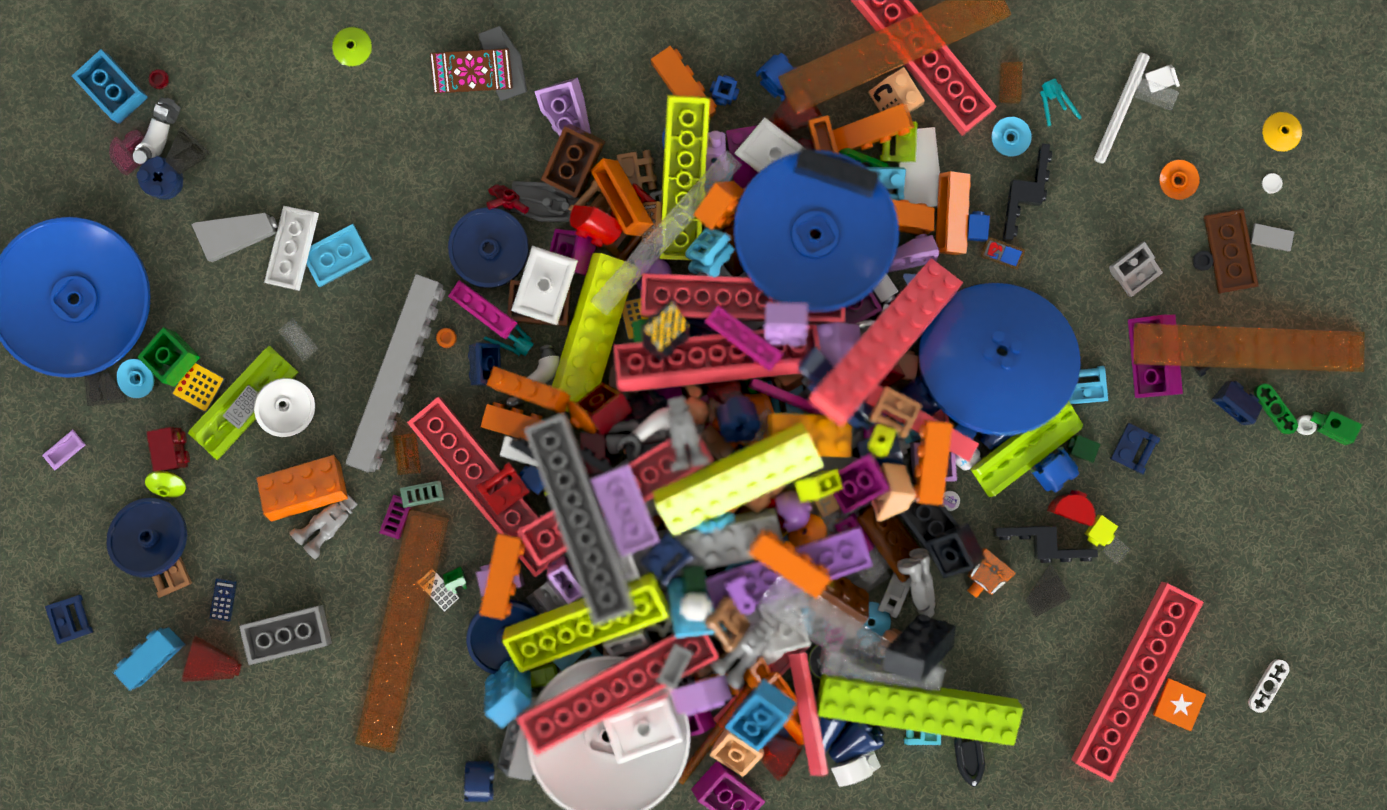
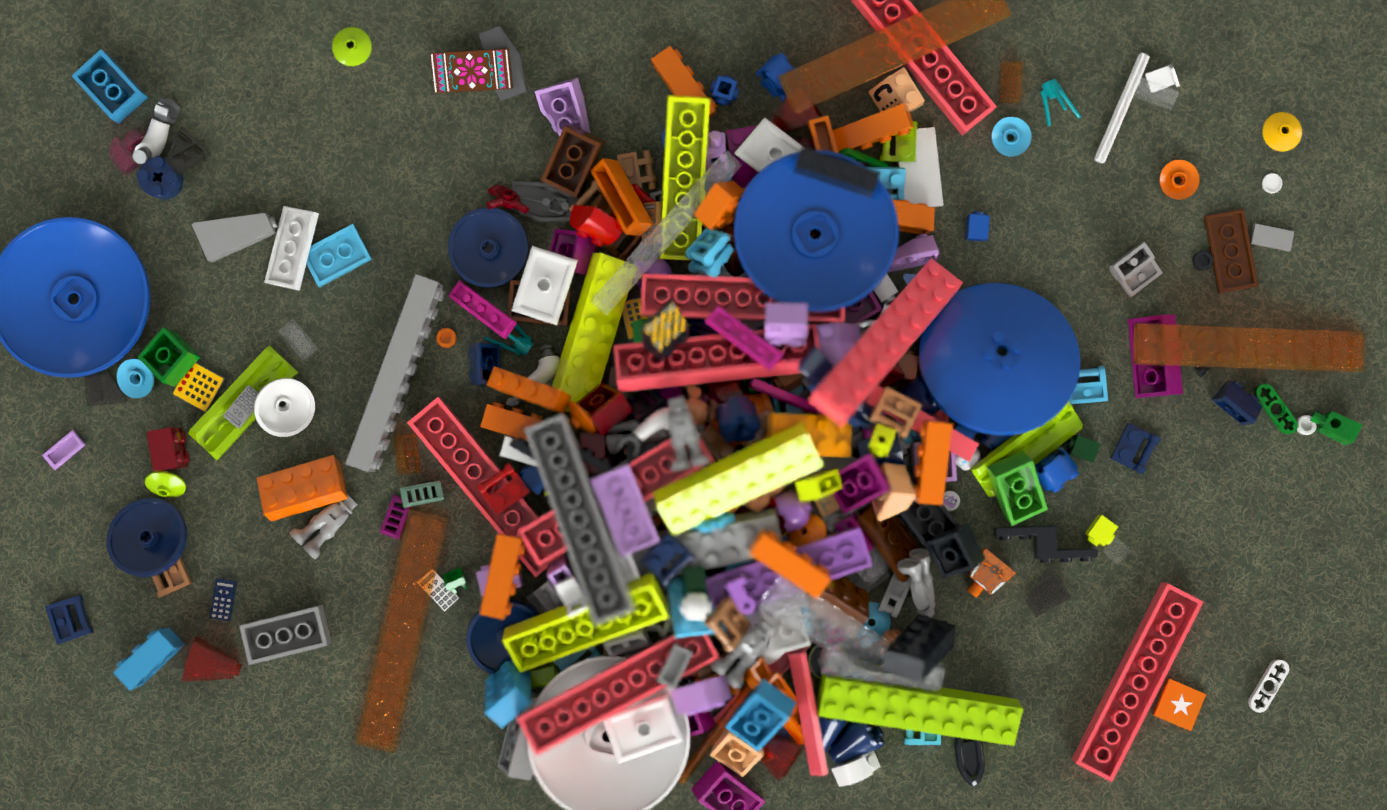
(158, 79): dark red plate -> none
(477, 781): dark blue brick -> none
(571, 596): none -> white bracket
(953, 213): brick -> none
(1002, 253): slope -> none
(1017, 488): none -> bright green brick
(1027, 192): black bracket -> none
(1074, 507): red brick -> none

